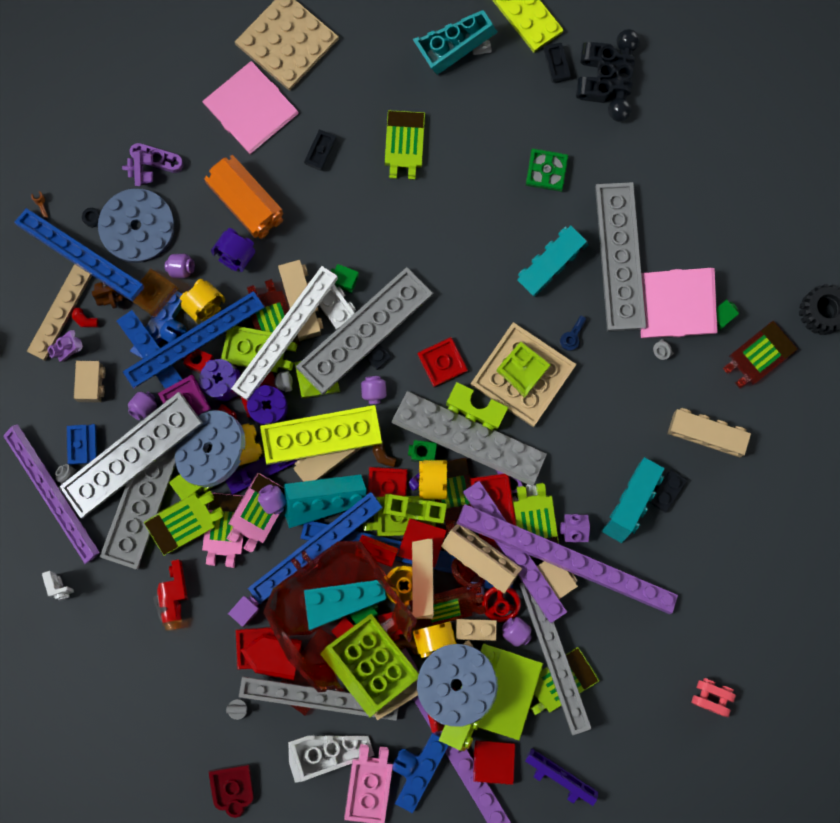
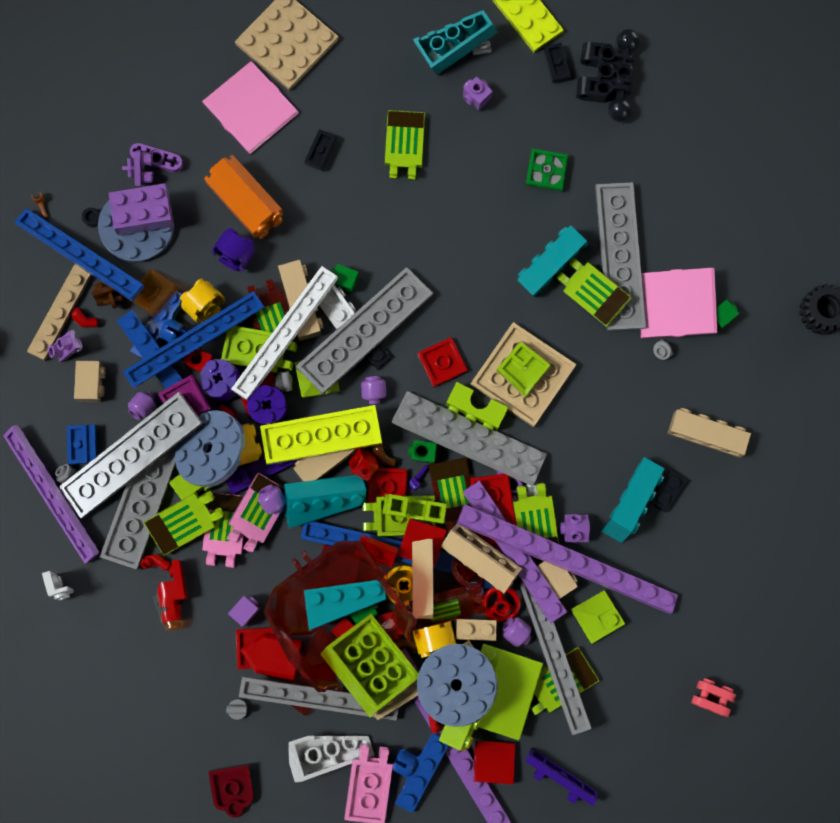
(141, 209): none -> medium lavender brick
(155, 560): none -> red arm
(179, 266): medium lavender head -> none
(334, 532): blue plate -> none
(363, 464): none -> red brick
(433, 479): yellow brick -> none
(477, 92): none -> medium lavender brick
(570, 340): dark blue plate -> none
(594, 292): none -> tile
(597, 617): none -> lime plate
(760, 354): tile -> none

